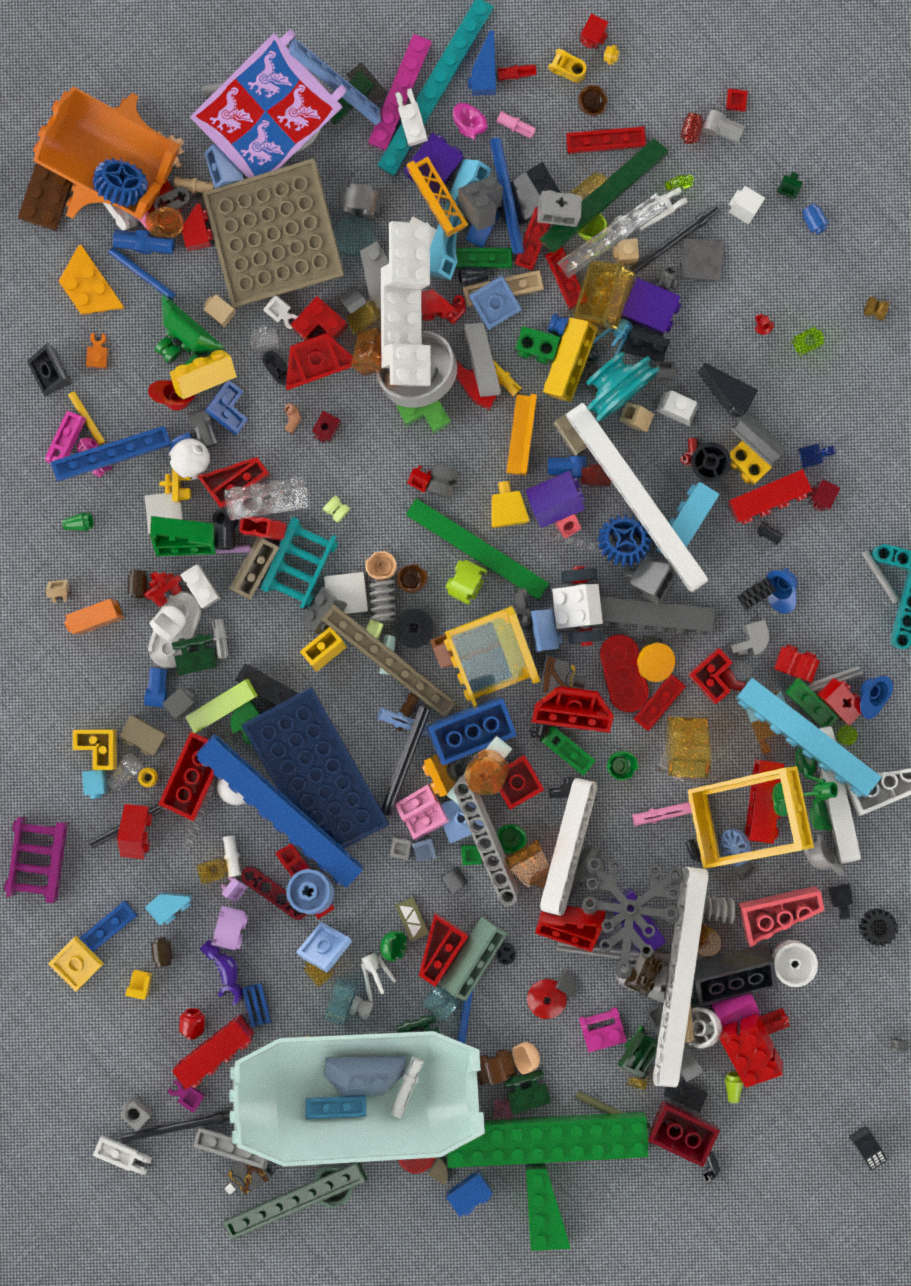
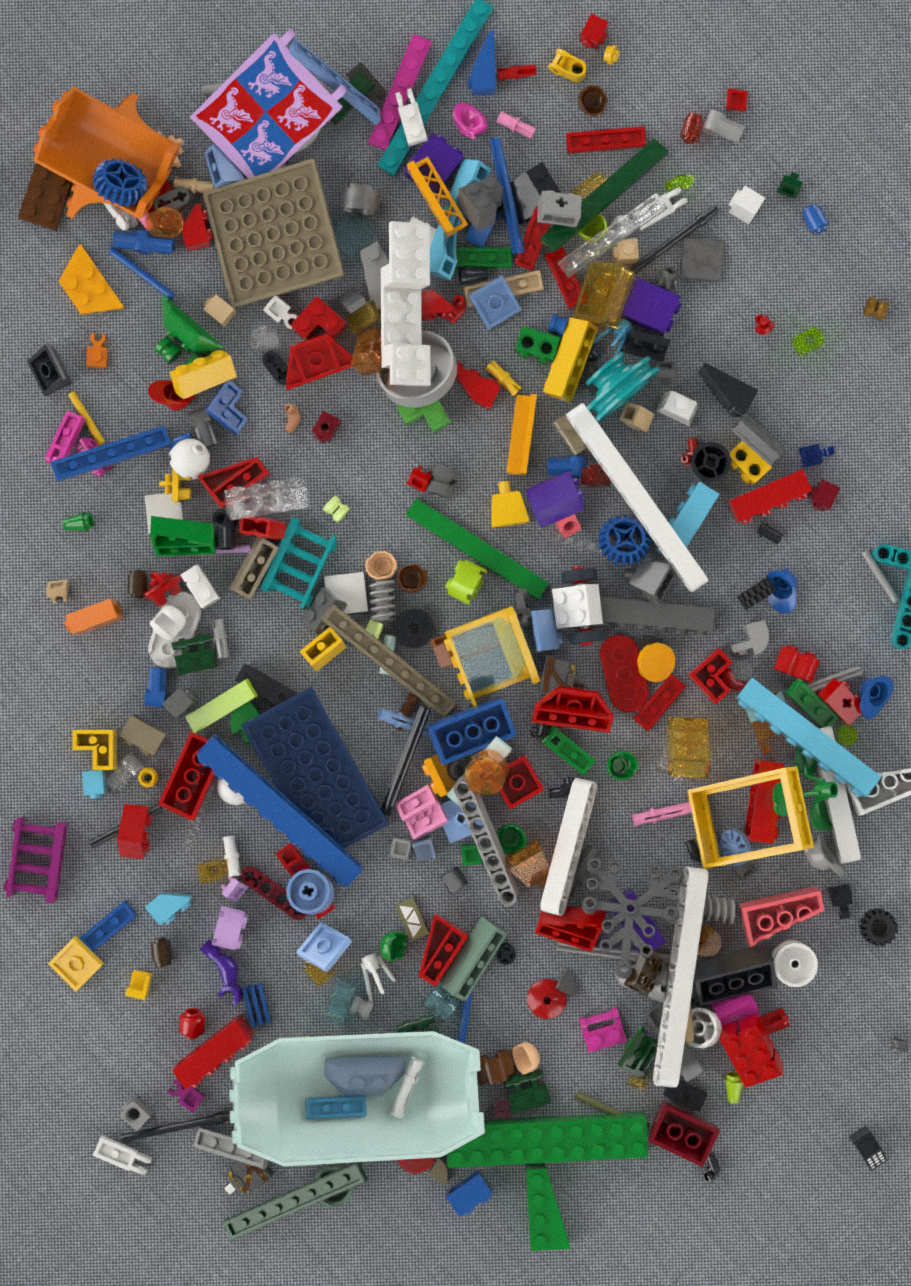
(481, 359): light grey tile -> none

